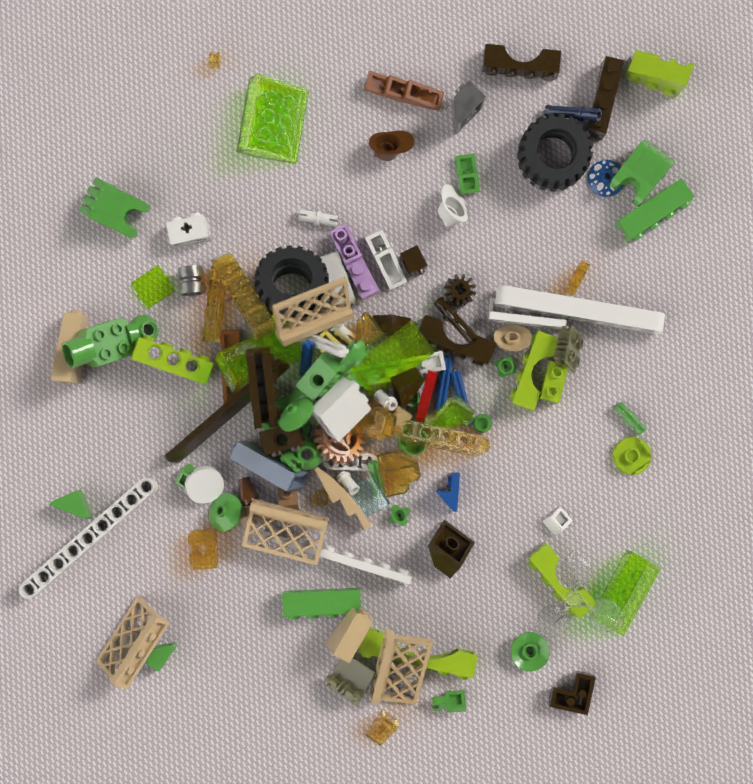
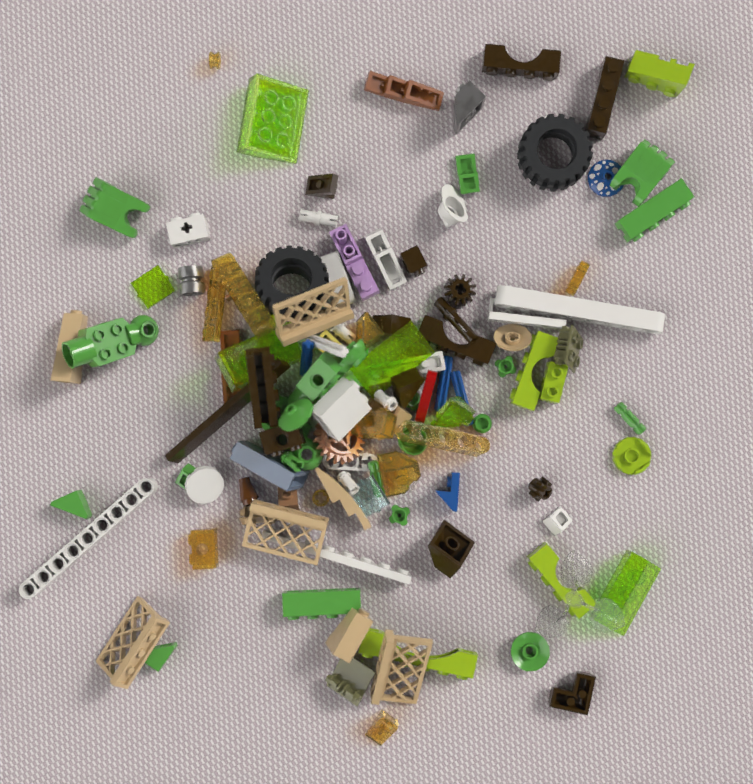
(141, 354): lime brick -> none
(230, 515): bright green dish -> none
(322, 186): none -> dark brown slope
(390, 144): reddish brown piece -> none
(453, 702): bright green plate -> none
(540, 489): none -> dark brown gear
(580, 113): dark blue pin -> none

